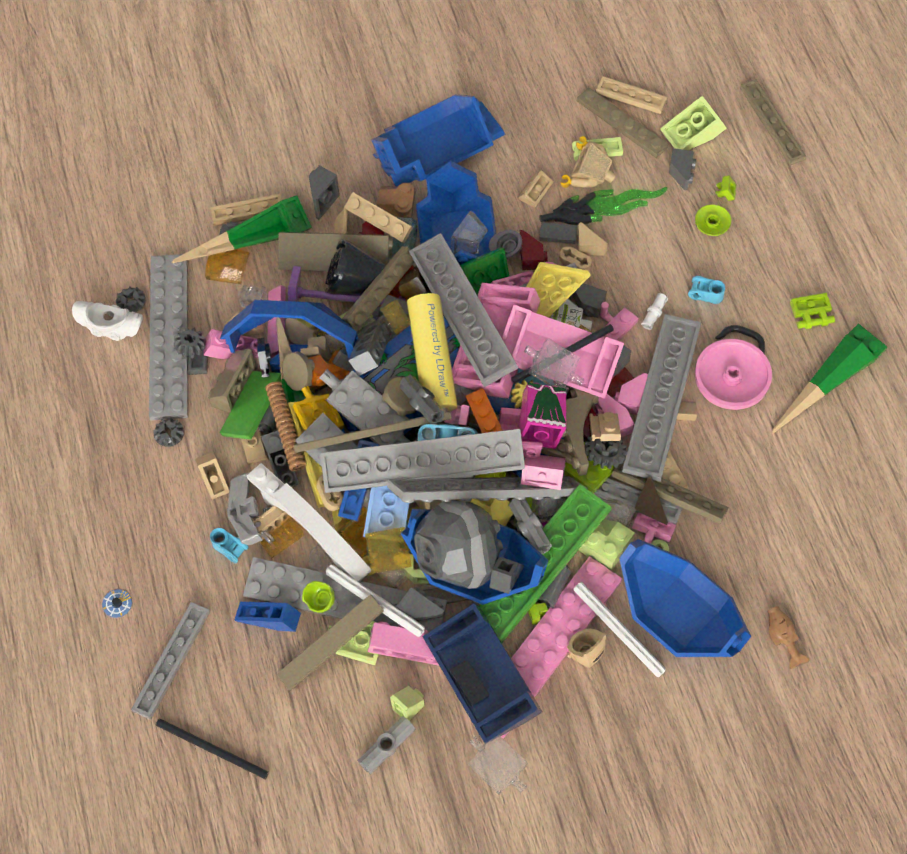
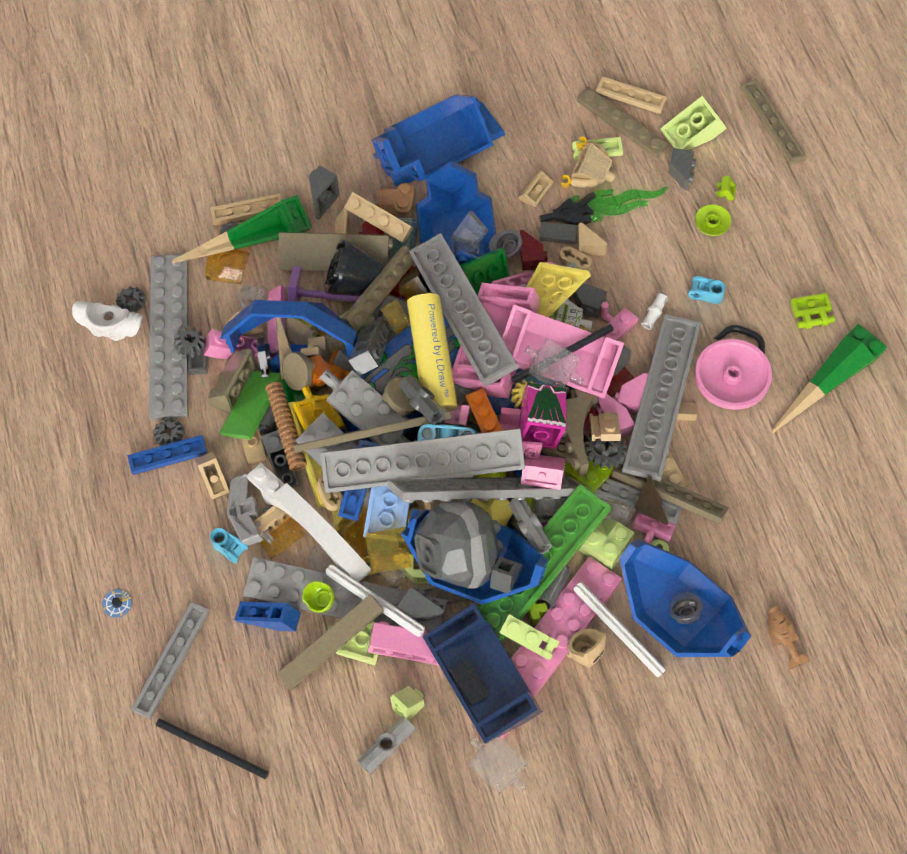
(167, 454): none -> blue plate
(528, 637): none -> yellowish green plate
(685, 608): none -> flat silver piece

